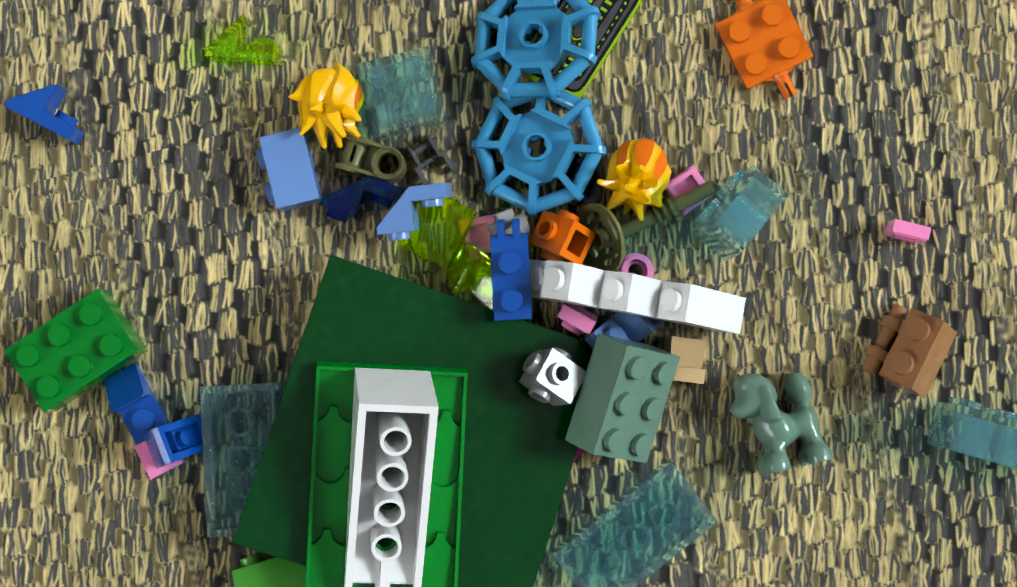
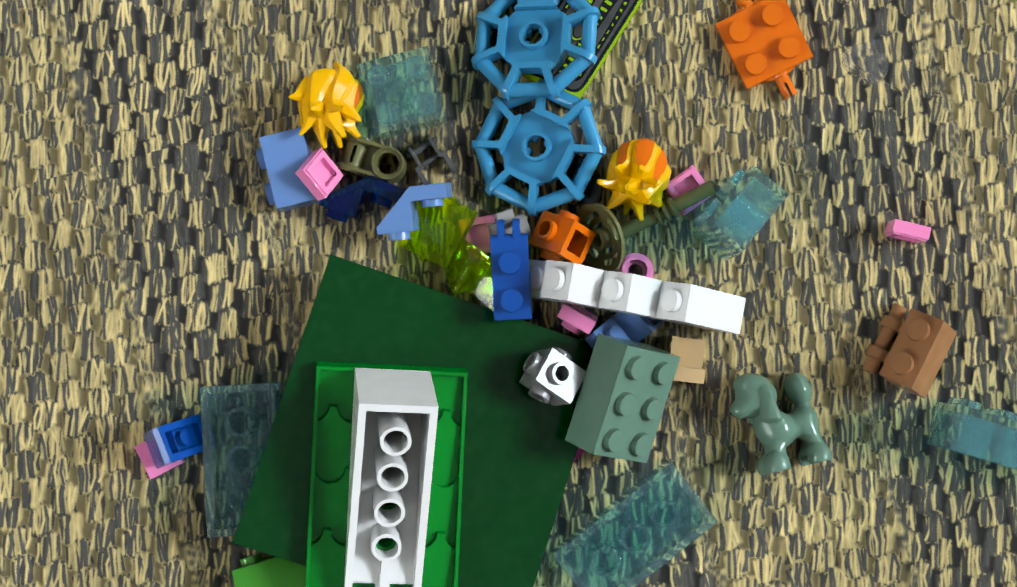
(41, 107): blue slope -> none
(75, 350): green brick -> none
(135, 401): blue slope -> none
(234, 48): clear neon green slope -> none
(319, 174): none -> bright pink tile
(867, 60): none -> clear tile

